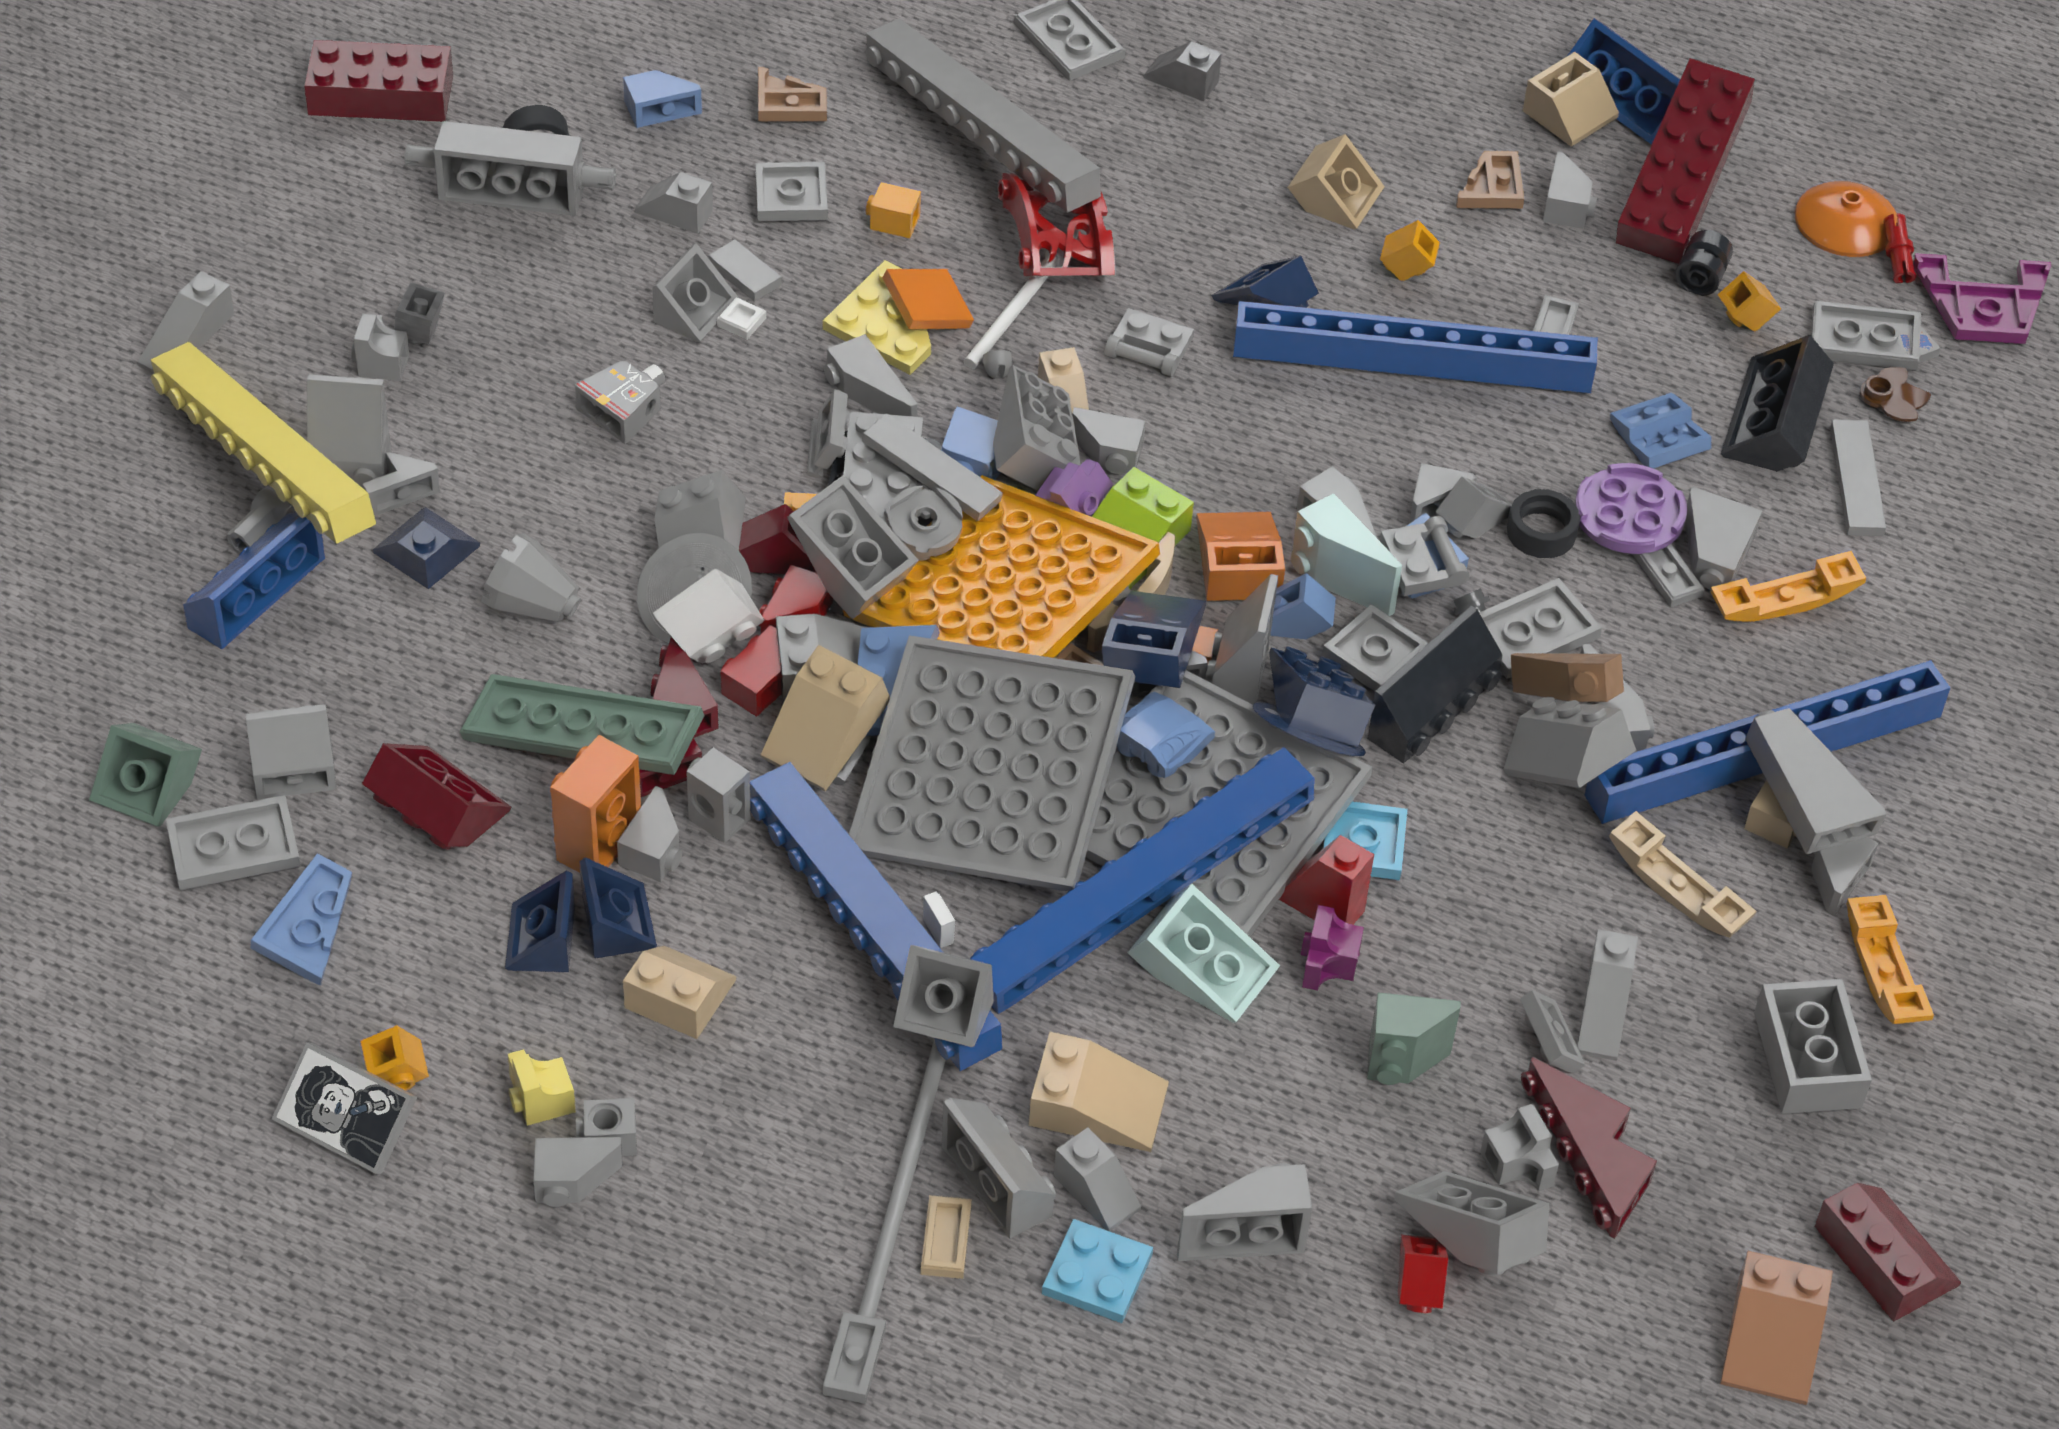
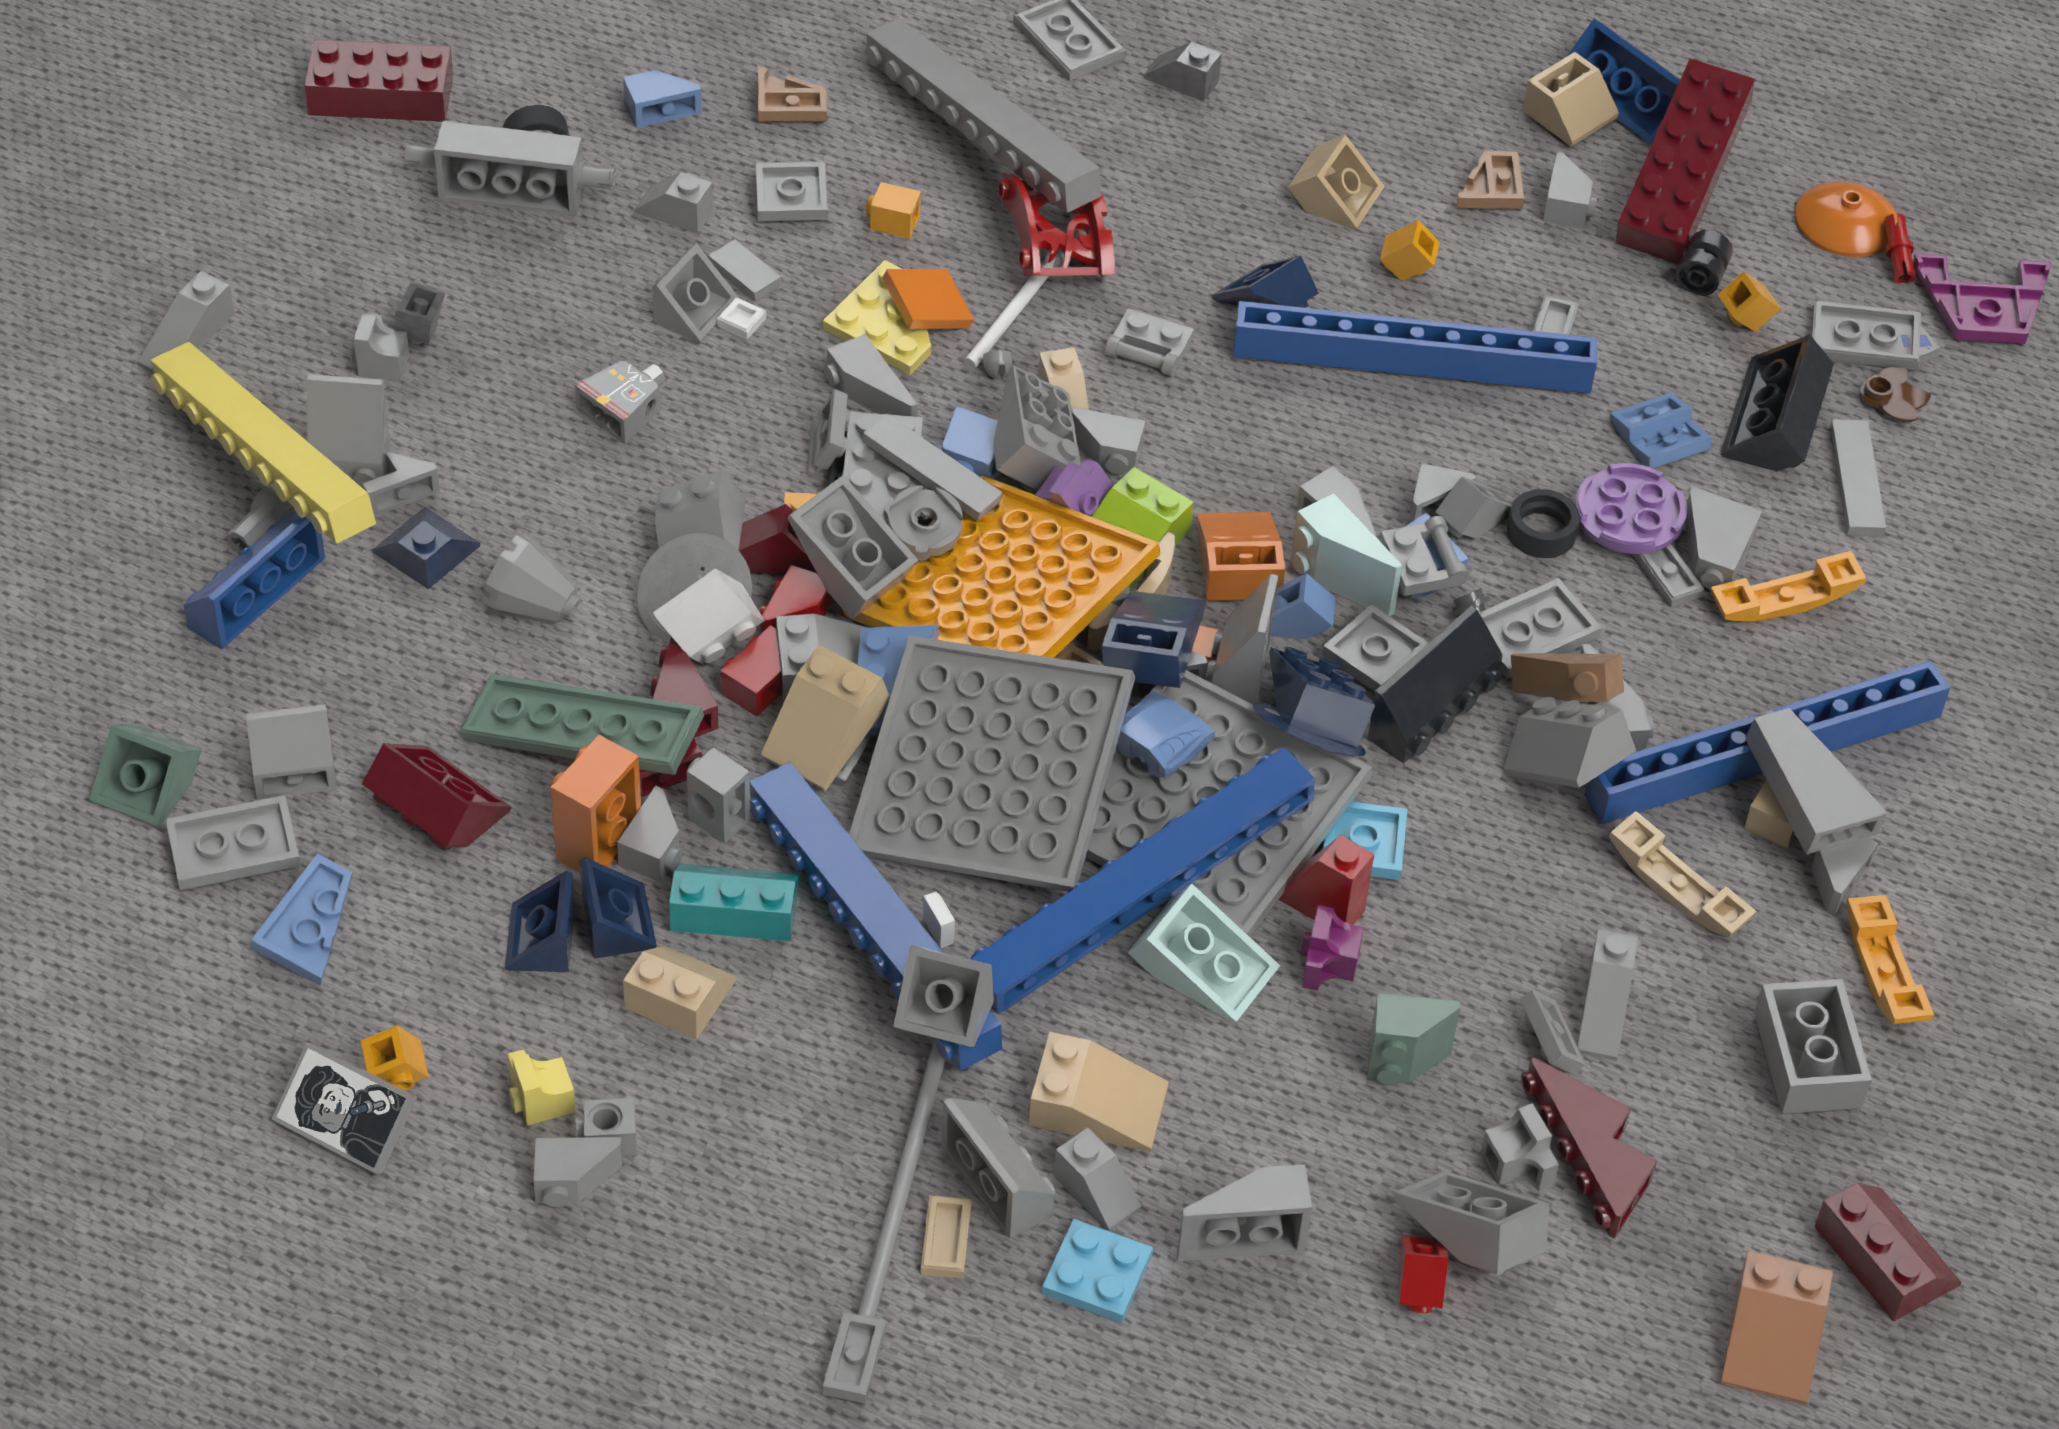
(733, 902): none -> teal slope

